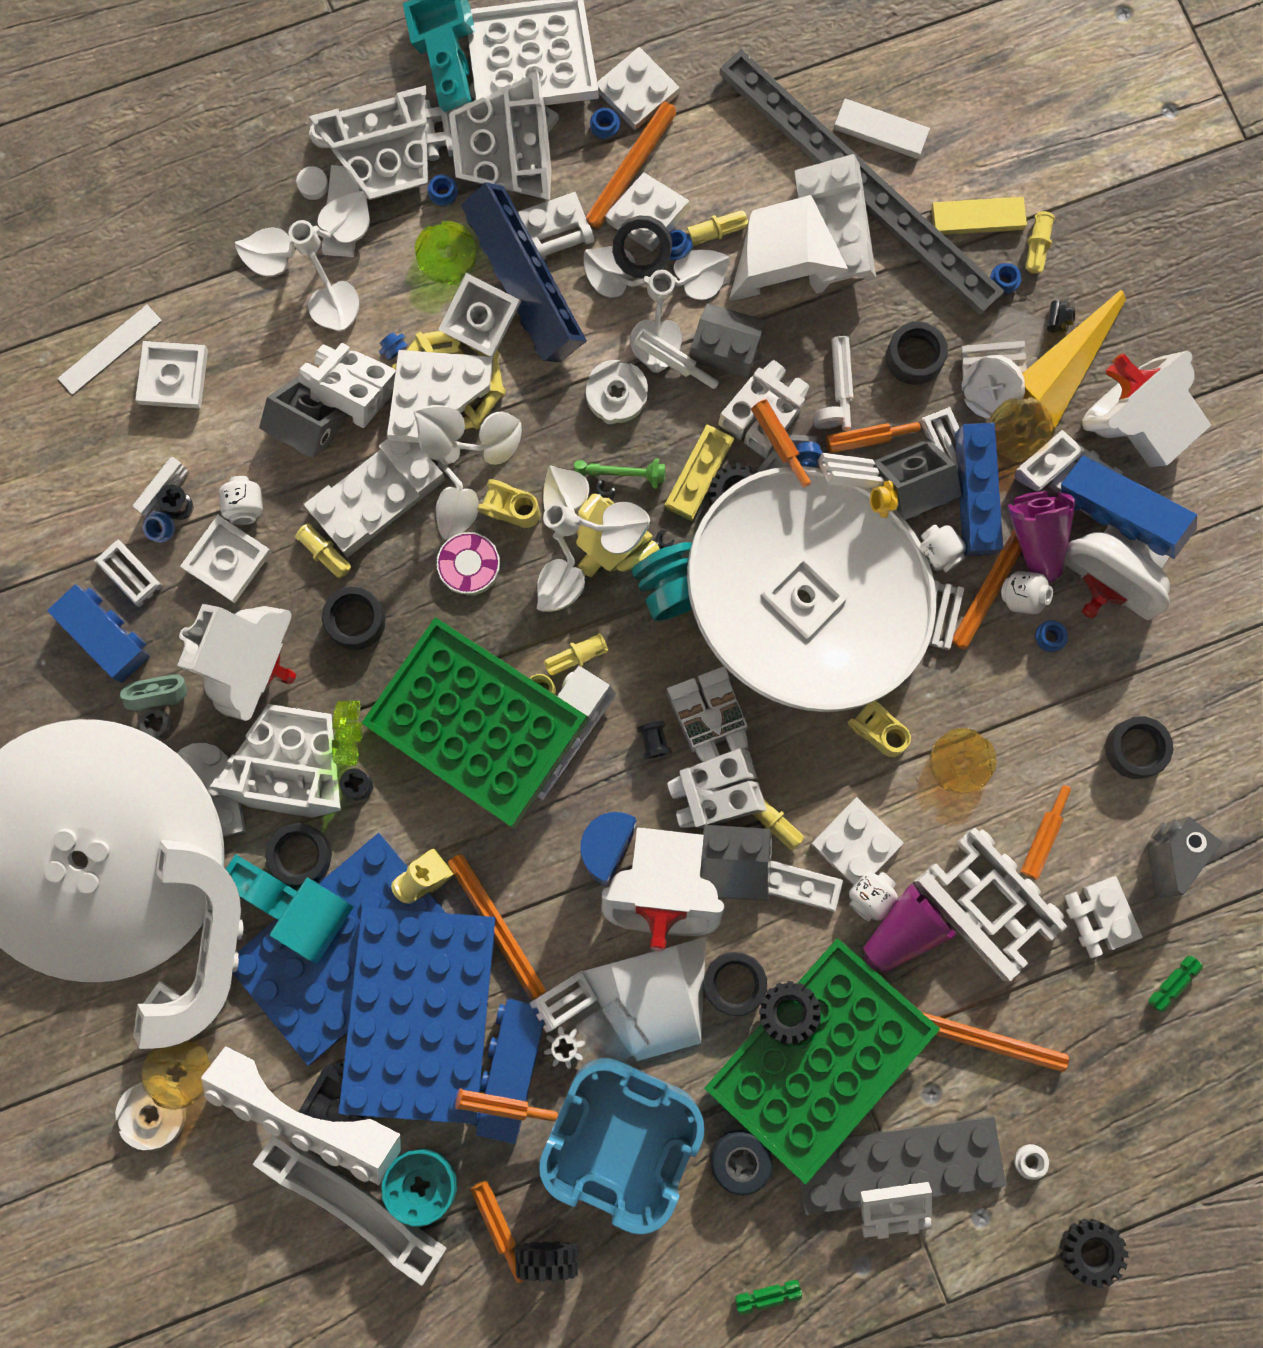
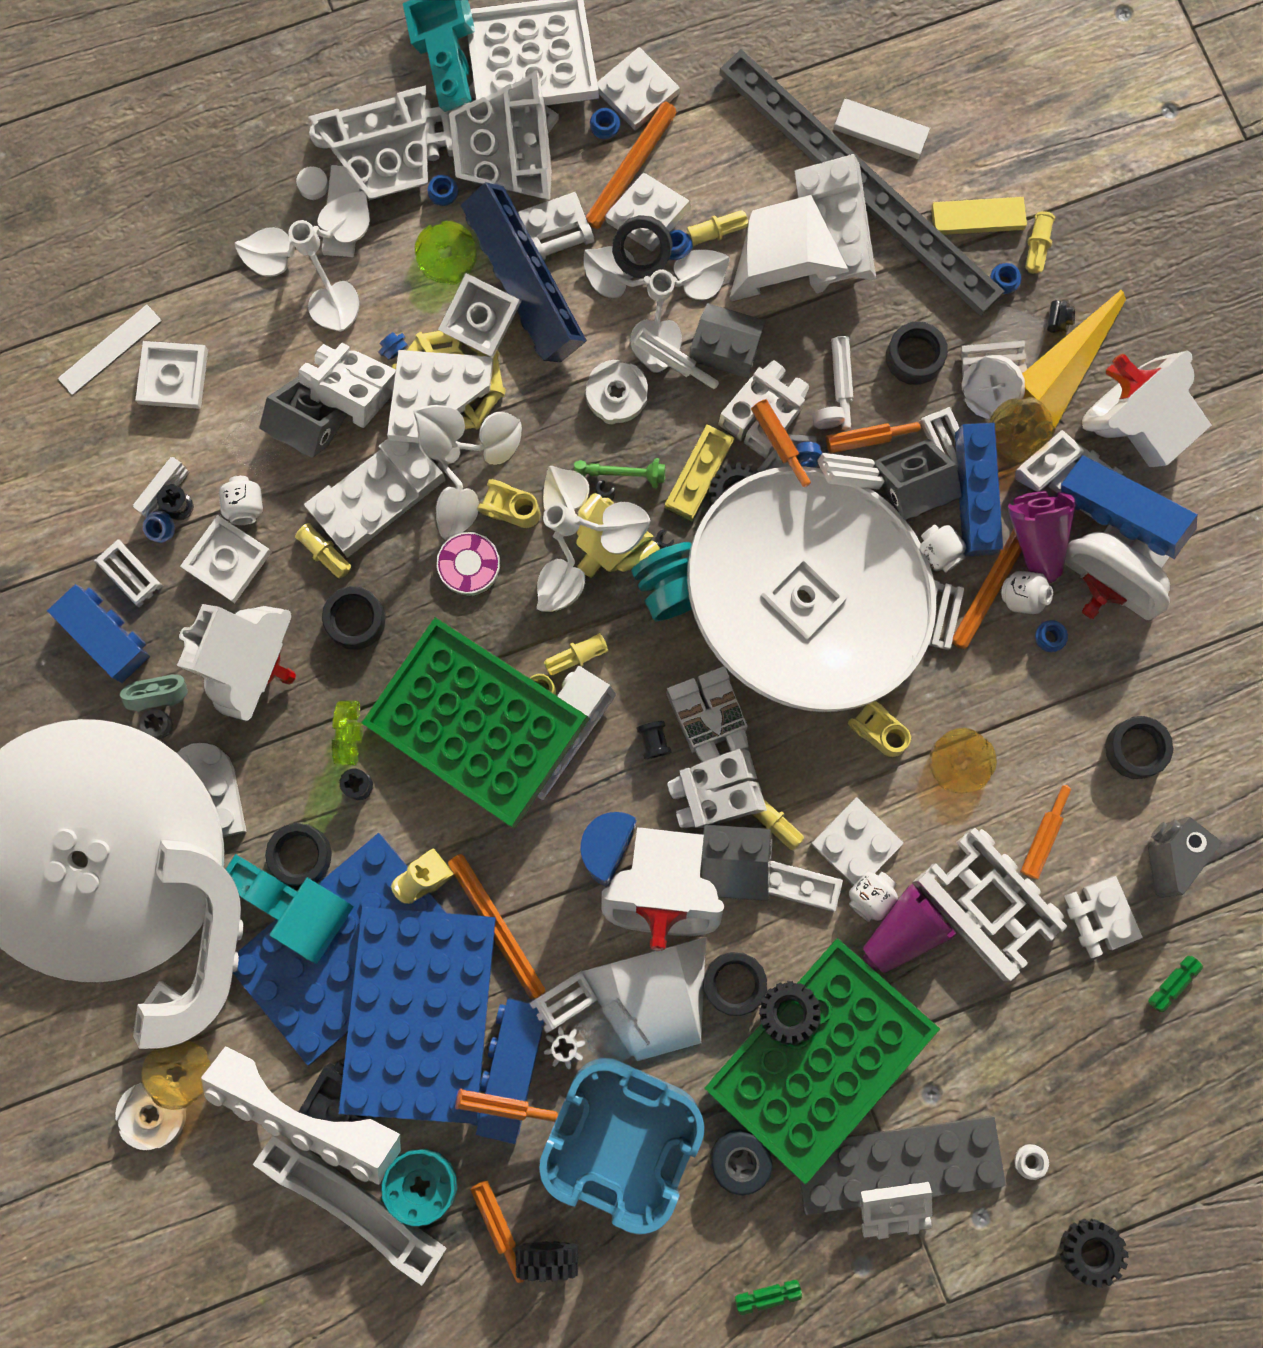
(284, 764): white wedge -> none
(884, 499): yellow plate -> none
(1000, 1044): orange axle -> none

